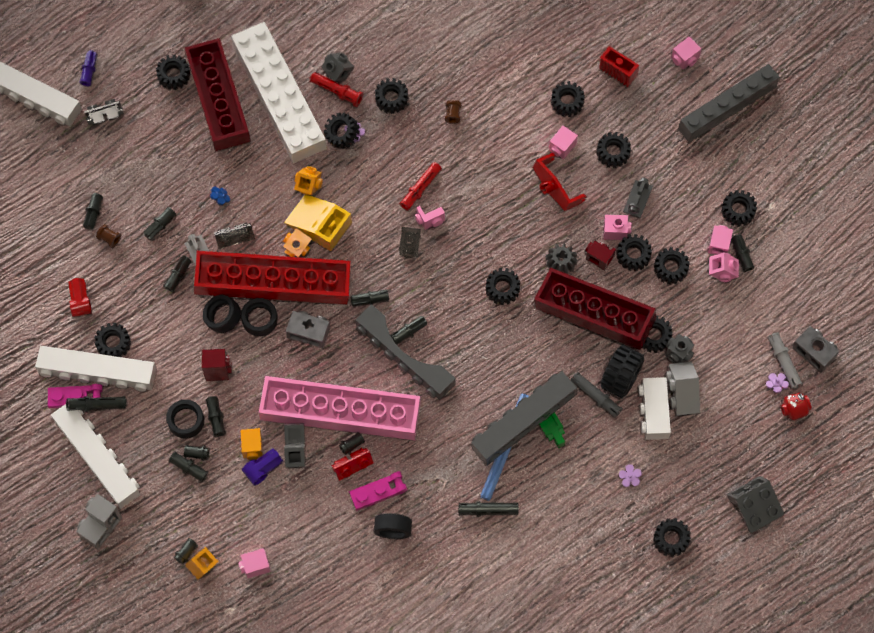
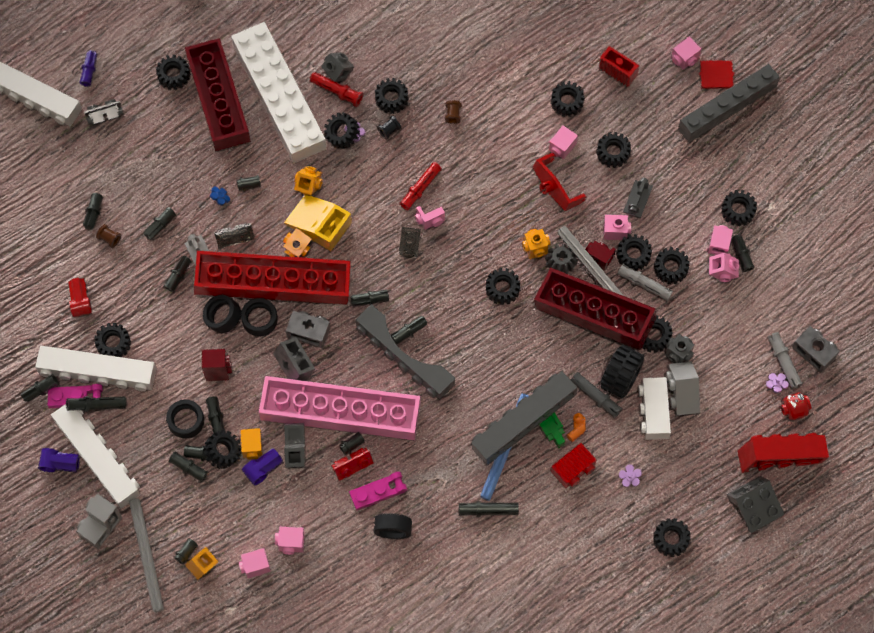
(39, 388): none -> pearl dark grey axle
(54, 460): none -> dark purple piece
(146, 555): none -> light grey axle
(229, 442): none -> black tyre
(247, 183): none -> pearl dark grey pin
(290, 540): none -> bright pink brick
(294, 360): none -> flat silver brick
(389, 127): none -> black bush
(536, 243): none -> light orange brick
(573, 466): none -> red brick
(579, 427): none -> orange arm
(587, 260): none -> light grey axle
(650, 285): none -> light grey pin
(716, 74): none -> red piece
(782, 451): none -> red wedge

